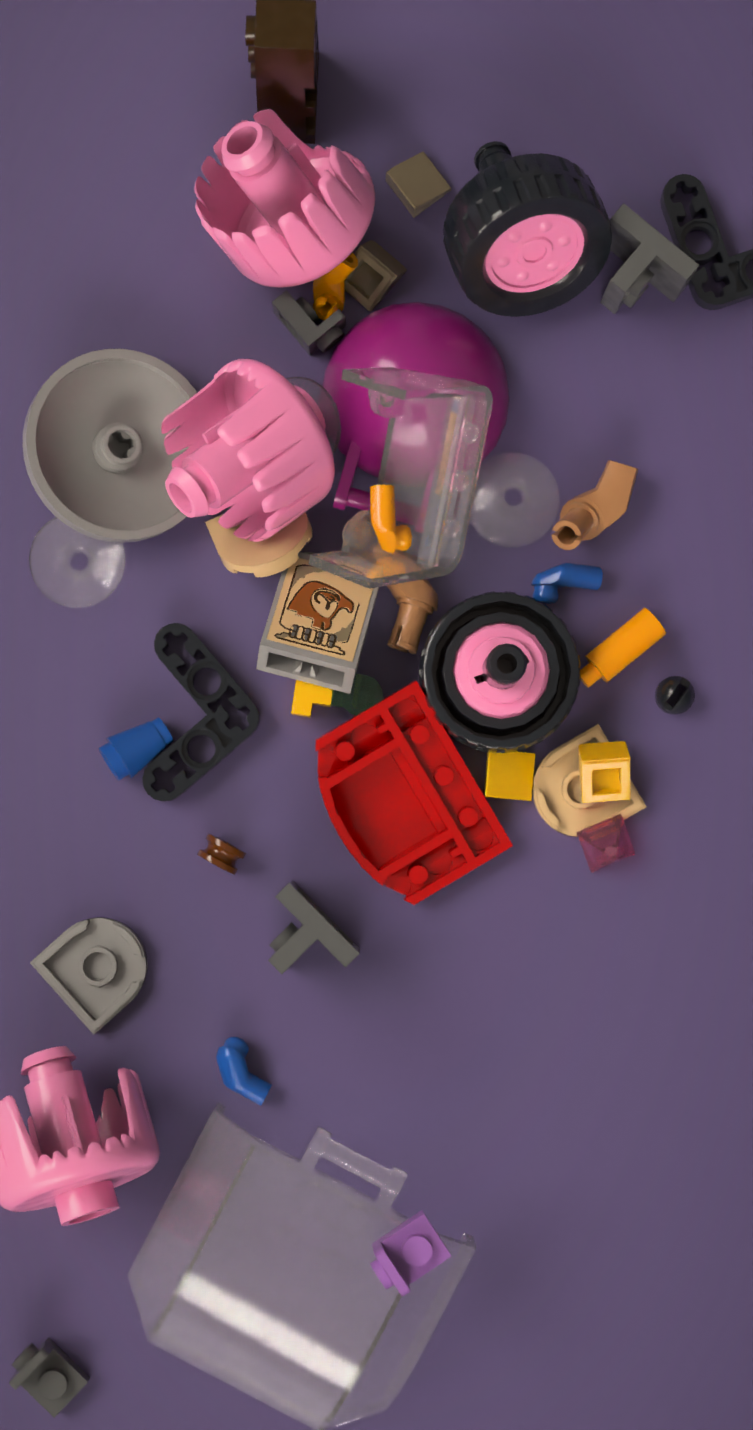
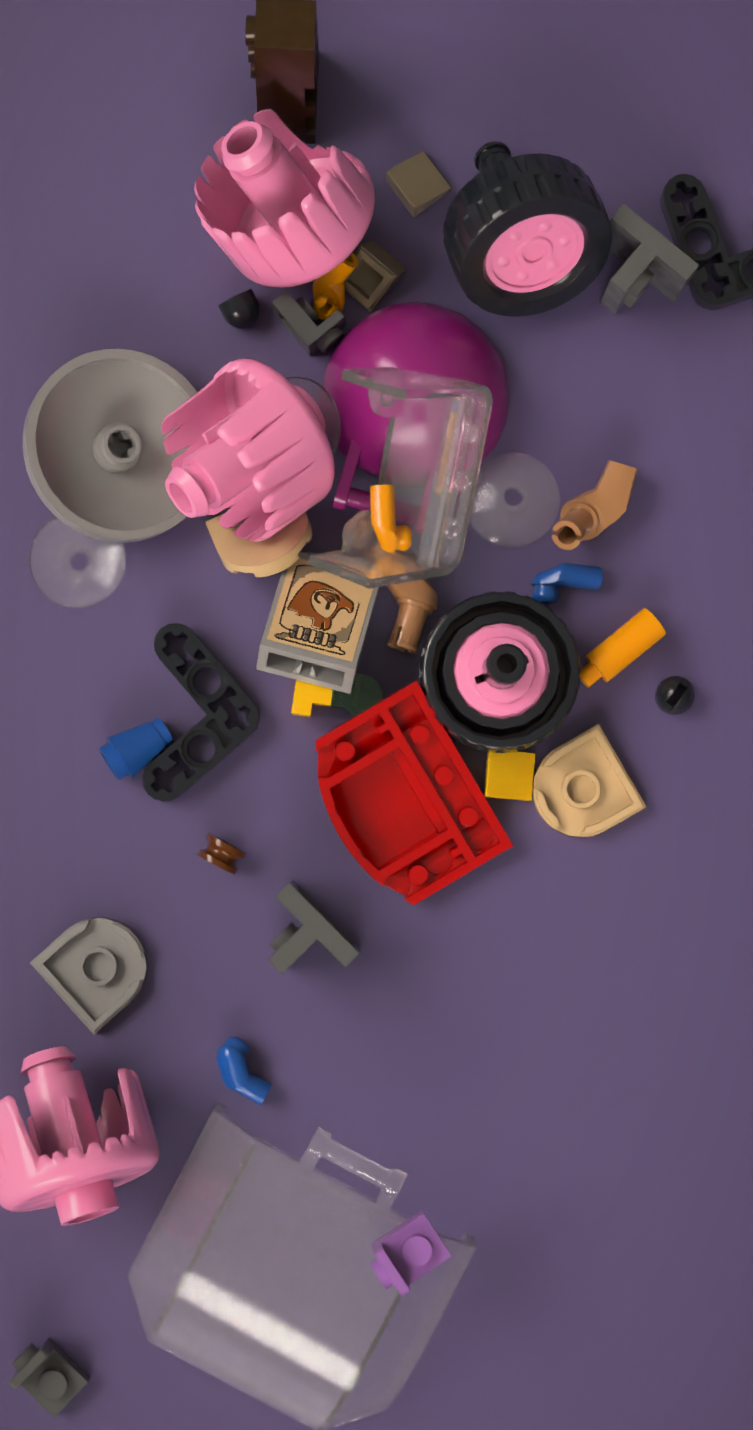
(241, 309): none -> black hinge
(604, 771): yellow slope -> none
(605, 843): clear pink slope -> none

